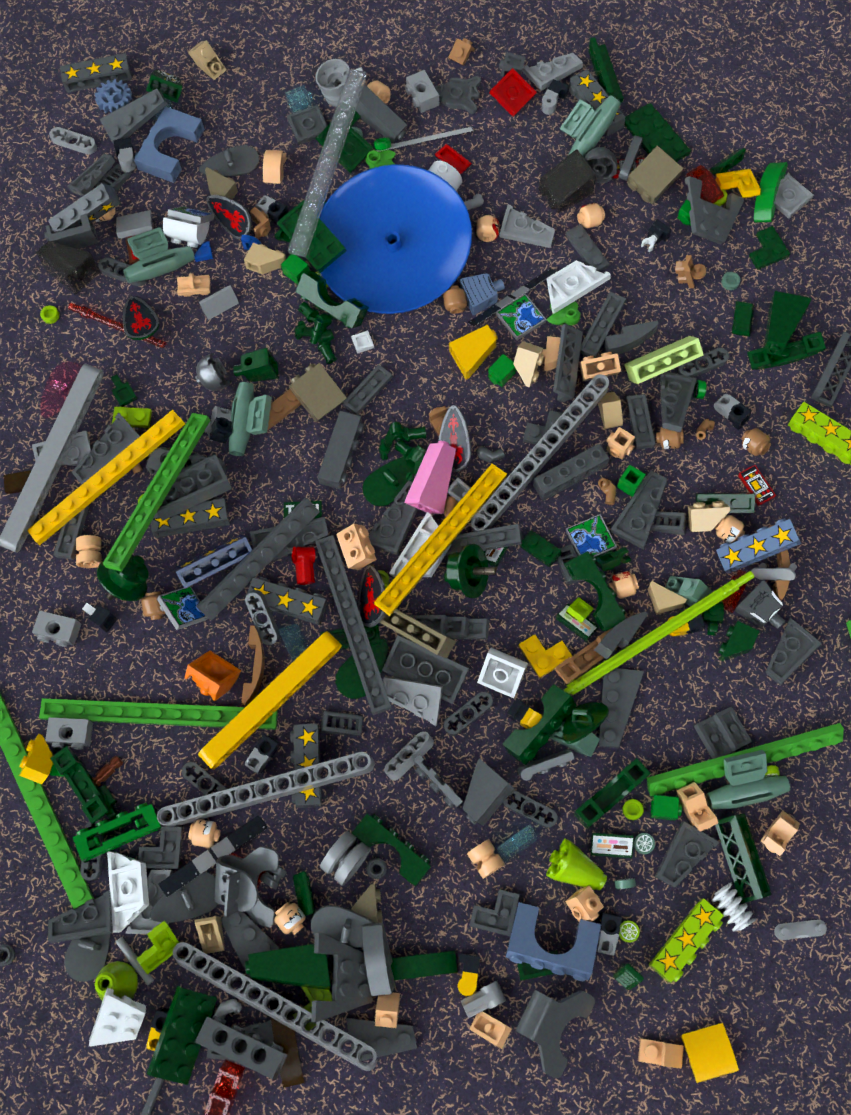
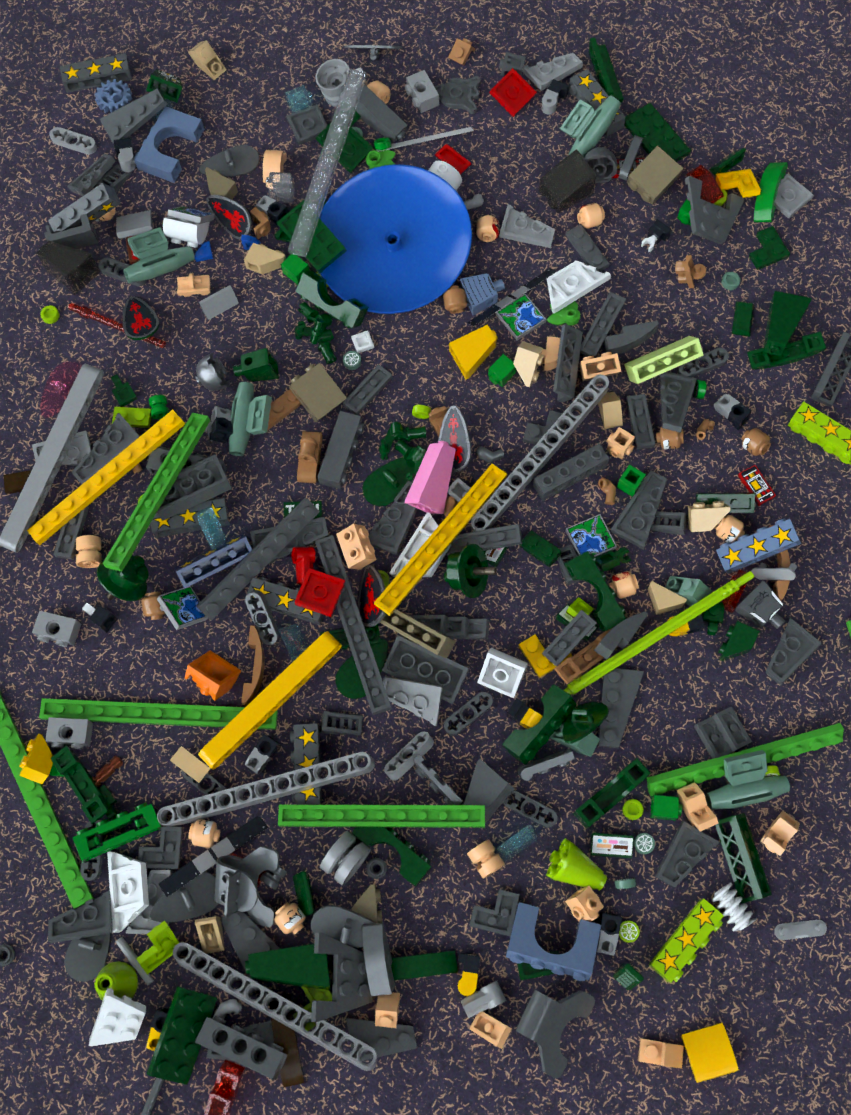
(158, 405): none -> green wheel
(190, 764): none -> tan sticker
(211, 527): none -> clear light blue slope
(281, 187): none -> clear brick
(308, 458): none -> medium nougat piece
(320, 592): none -> red plate
(352, 360): none -> sand green tile
(374, 49): none -> dark grey shield
(382, 816): none -> bright green plate
(421, 411): none -> lime tile
(569, 638): none -> dark grey plate

